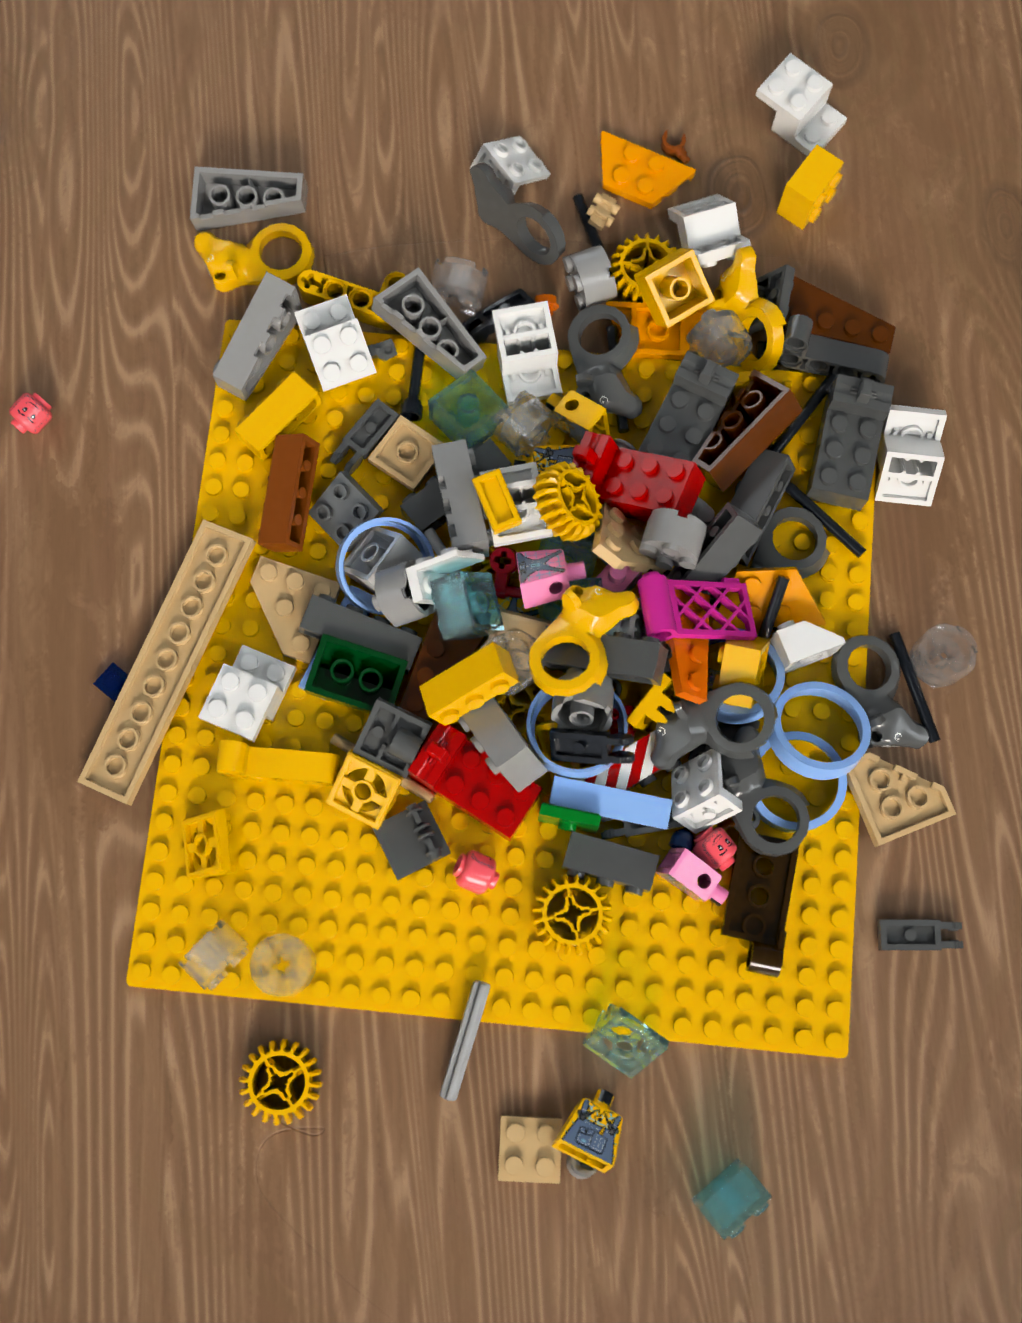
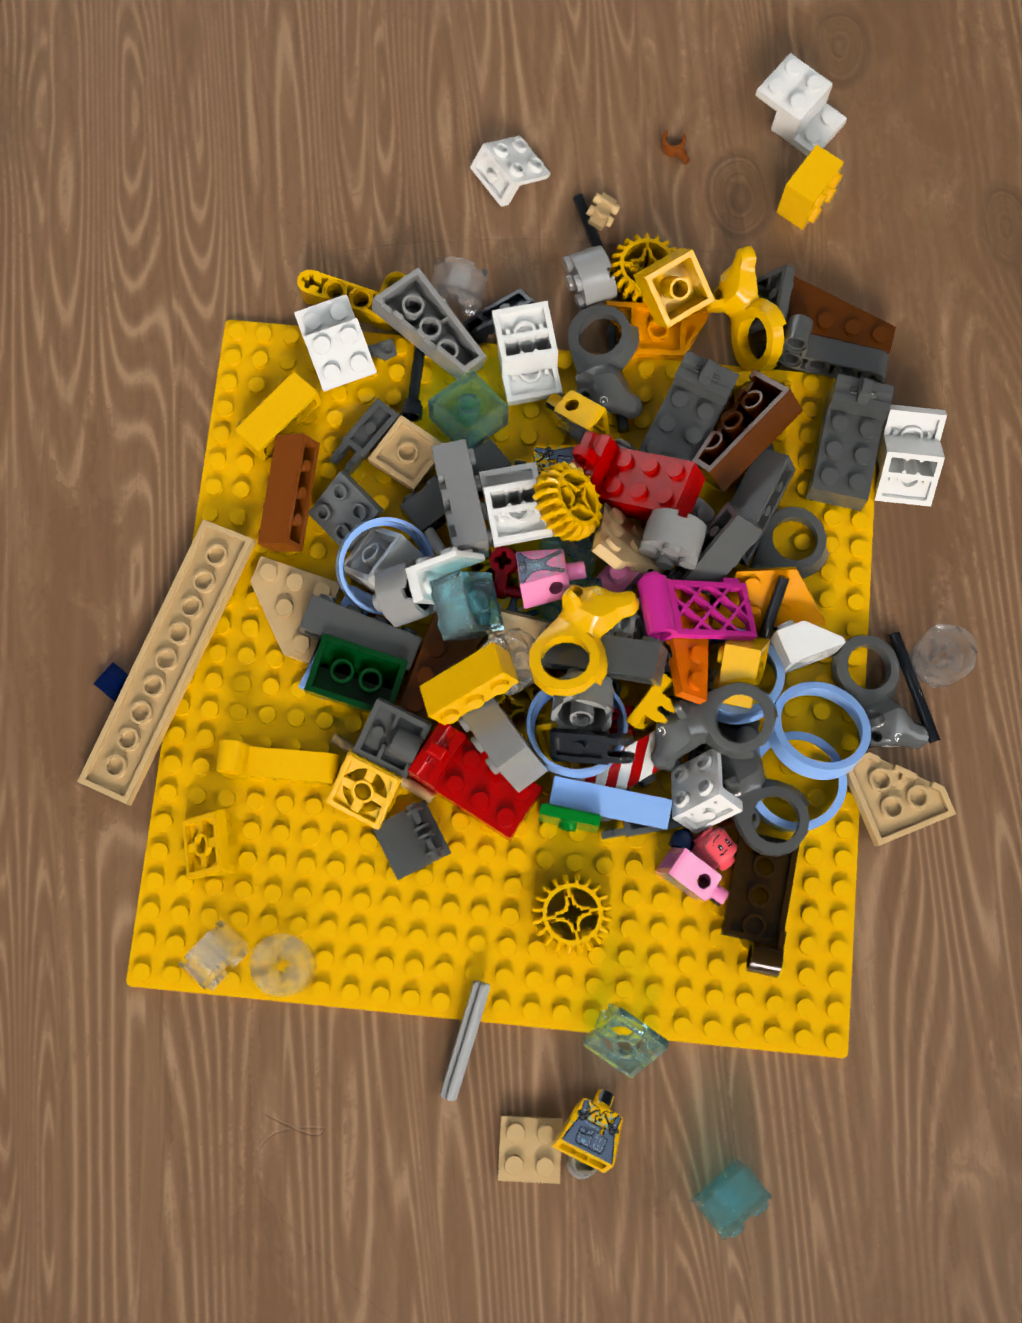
(30, 413): coral head -> none
(241, 265): yellow animal -> none
(243, 196): light grey wedge -> none
(247, 693): white bracket -> none
(258, 336): light grey wedge -> none
(273, 1069): yellow gear -> none
(475, 872): coral head -> none
(496, 501): yellow tile -> none
(500, 210): dark grey animal -> none
(524, 425): clear brick -> none
(552, 301): orange plate -> none
(610, 863): dark grey brick -> none
(639, 172): light orange wing -> none
(709, 228): white bracket -> none
(720, 338): clear brick -> none
(808, 409): black bar -> none
(834, 528): black bar -> none
(915, 935): dark grey hinge -> none

